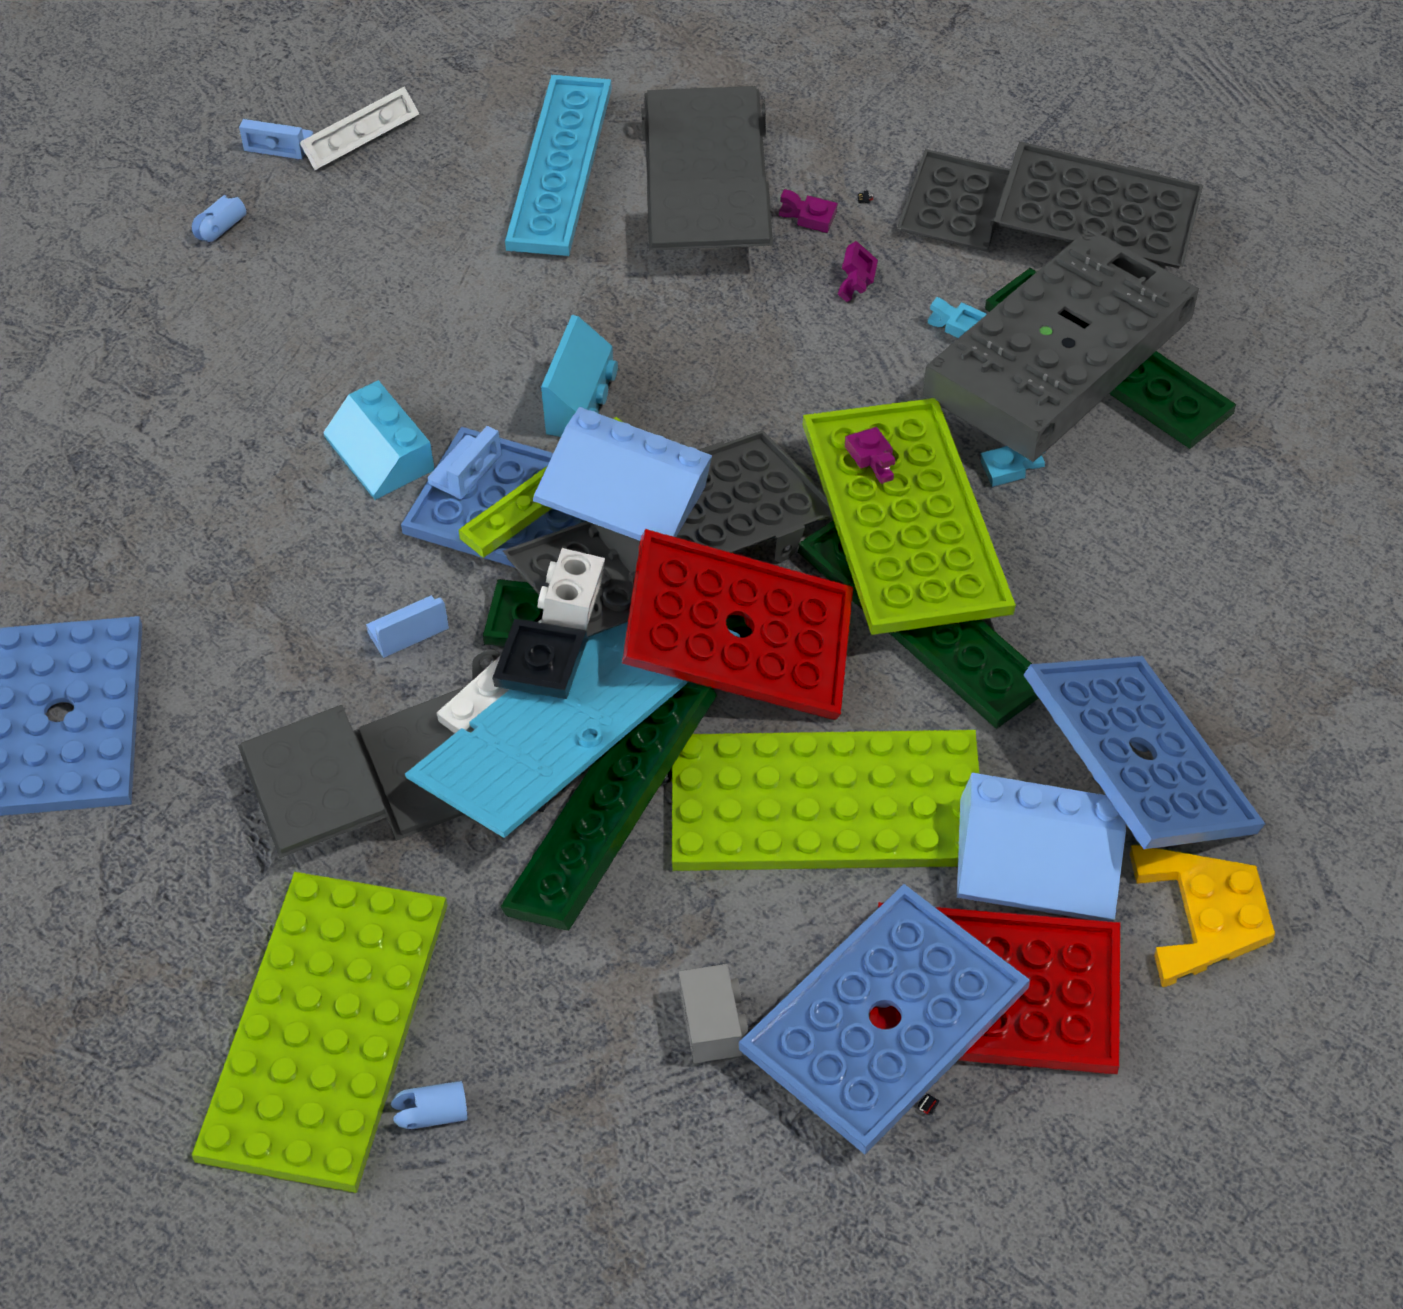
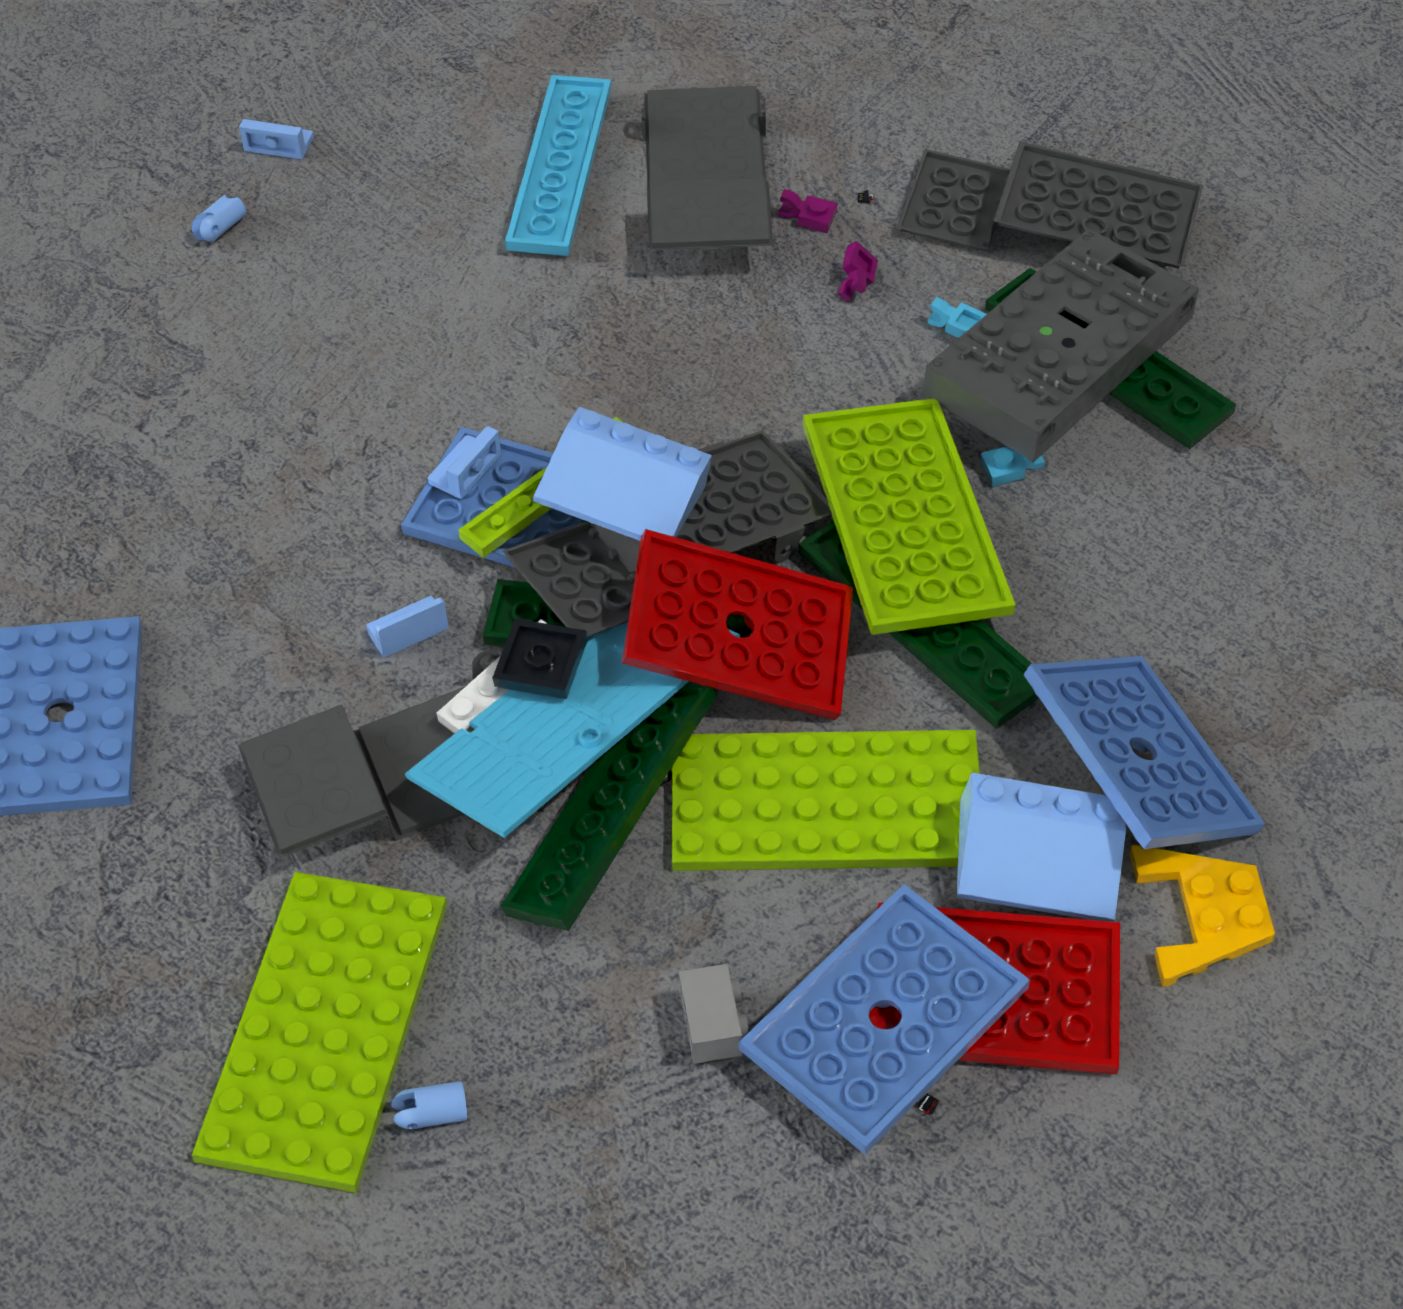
(359, 128): white plate -> none
(379, 441): medium azure slope -> none
(571, 590): white brick -> none
(577, 375): medium azure slope -> none
(872, 450): magenta plate -> none

